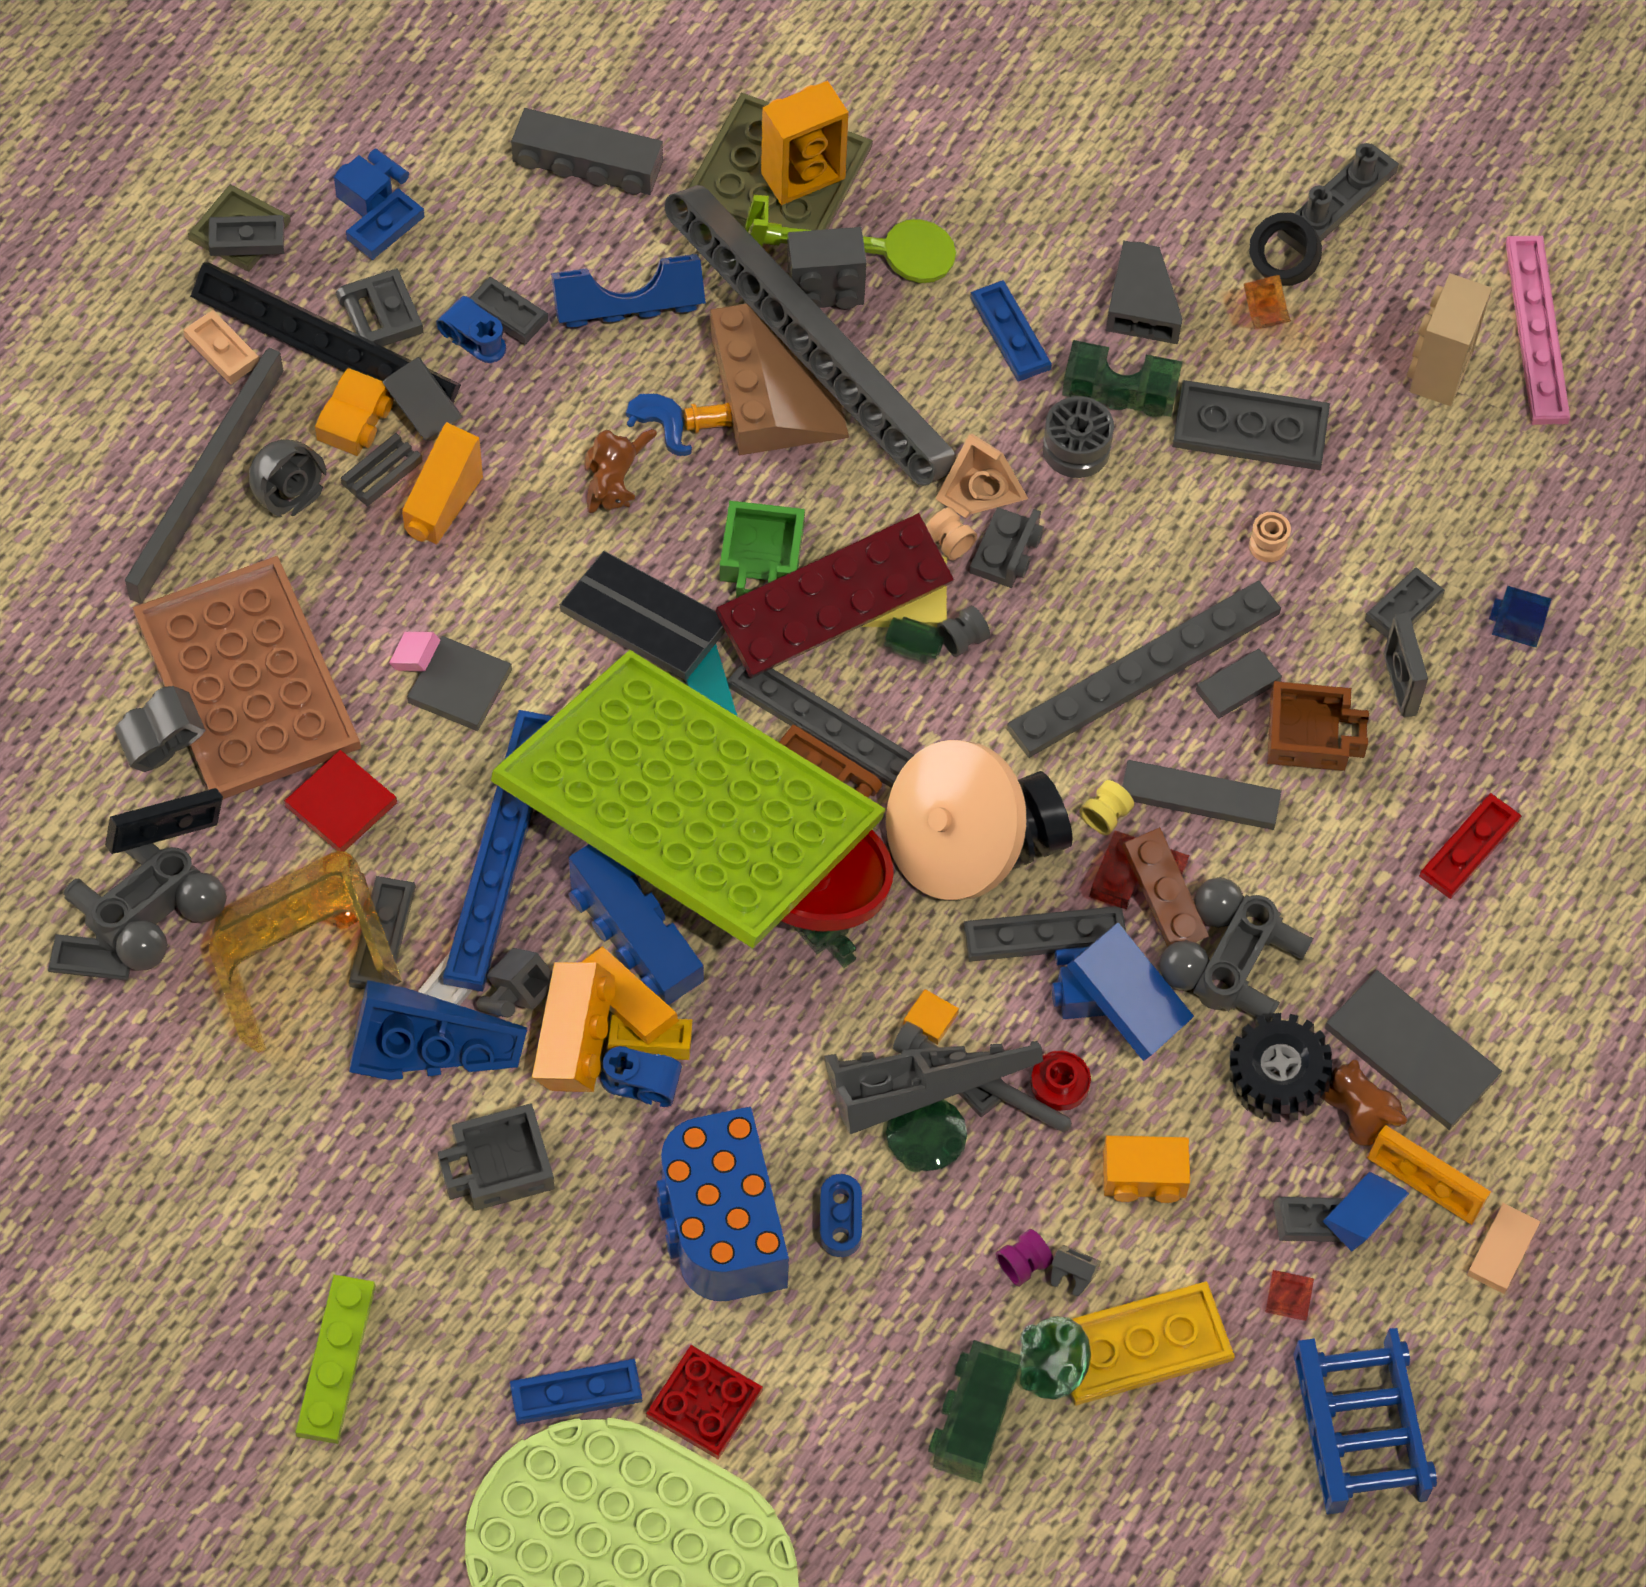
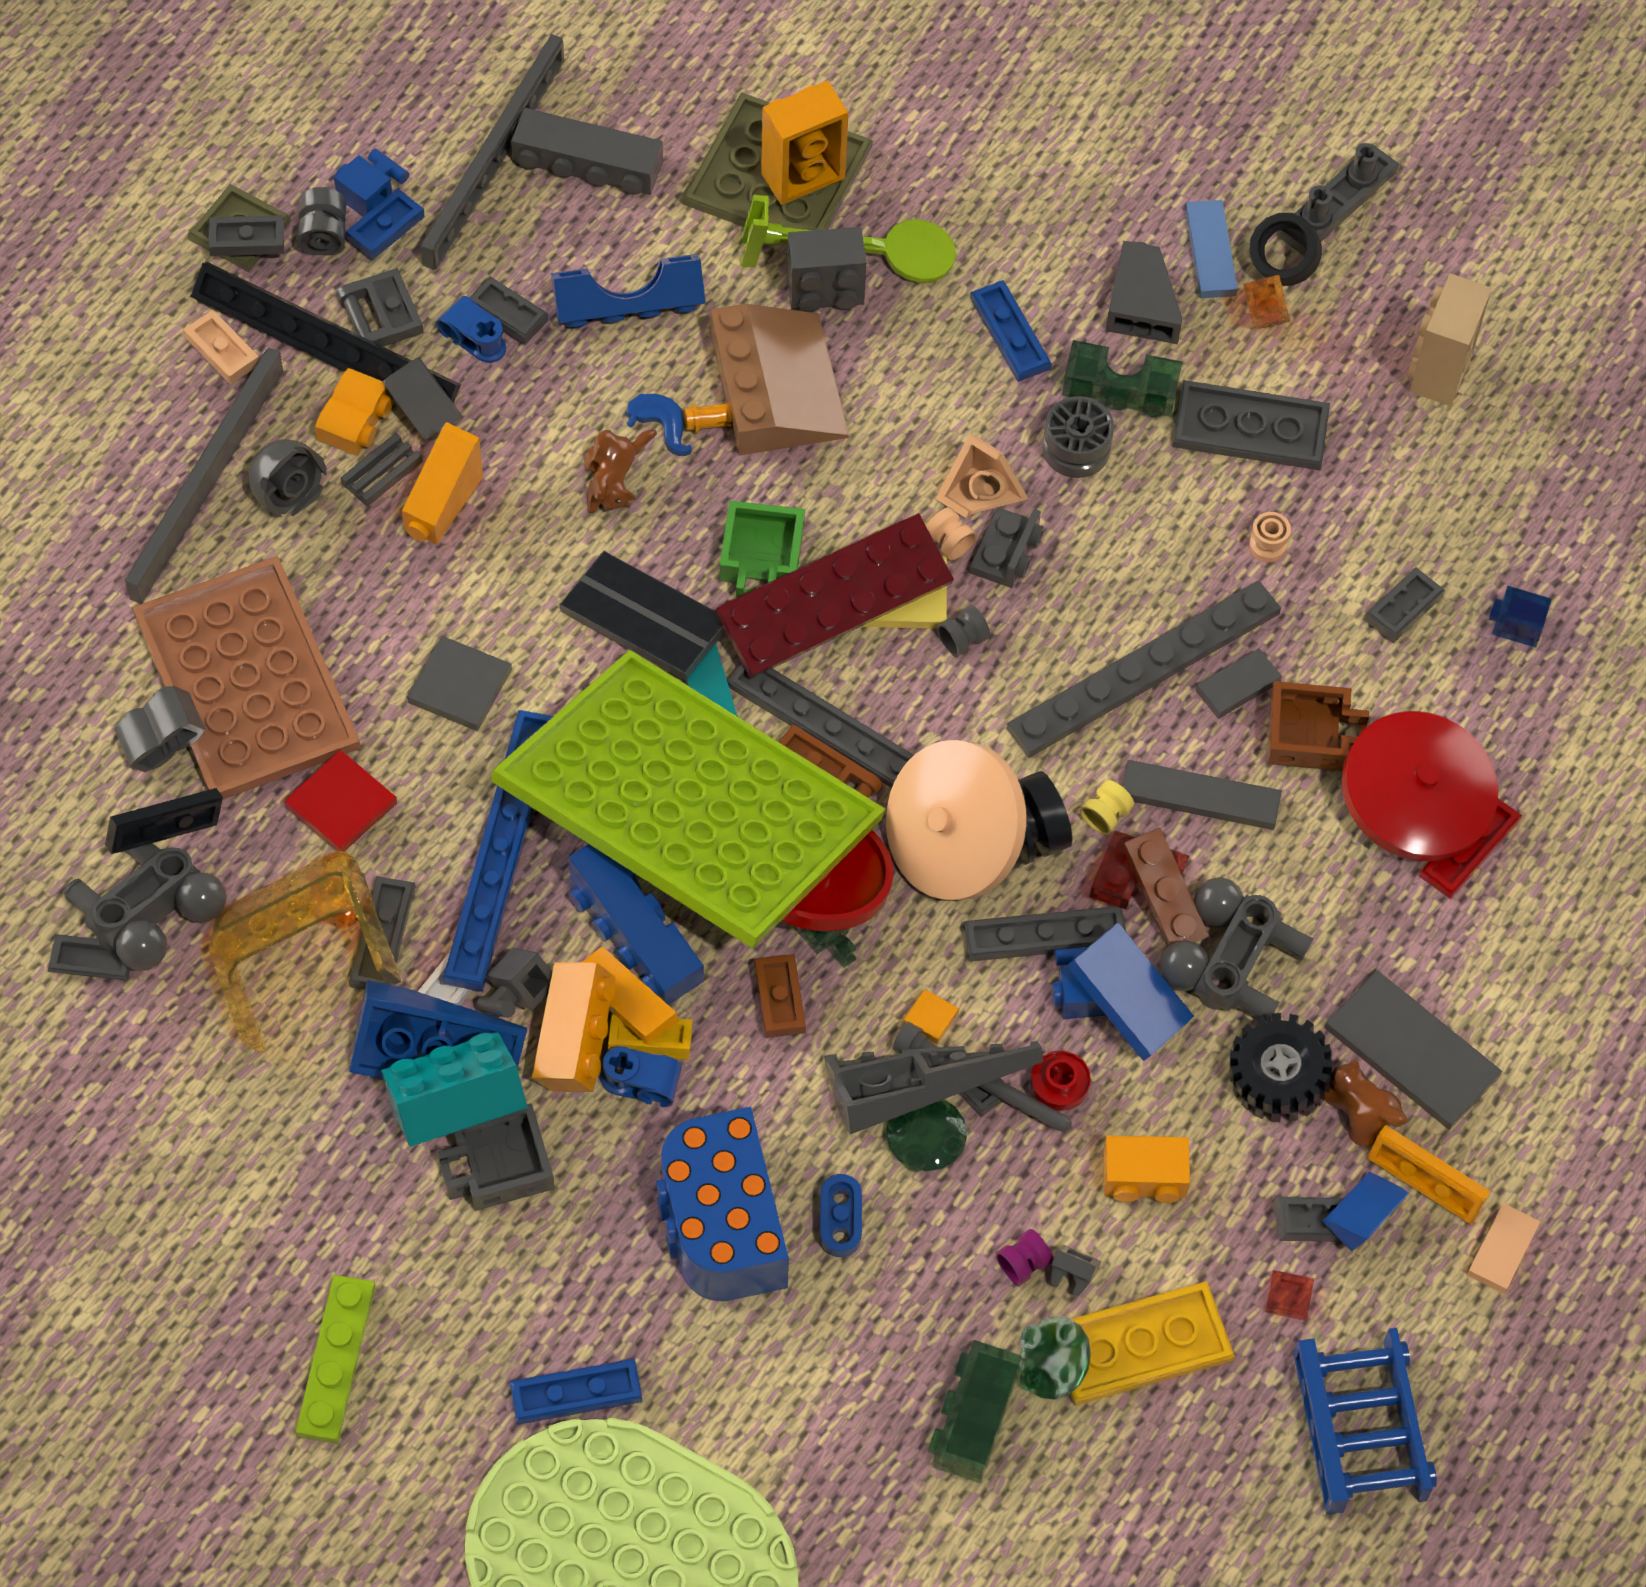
(321, 221): none -> dark grey wheel
(414, 651): bright pink tile -> none
(454, 1088): none -> teal brick
(491, 154): none -> dark grey tile
(704, 1402): red tile -> none
(780, 996): none -> dark orange plate
(810, 335): dark grey beam -> none
(914, 639): clear green brick -> none
(1211, 249): none -> medium blue tile
(1405, 665): dark grey tile -> none
(1420, 786): none -> red dish
(1537, 330): bright pink tile -> none

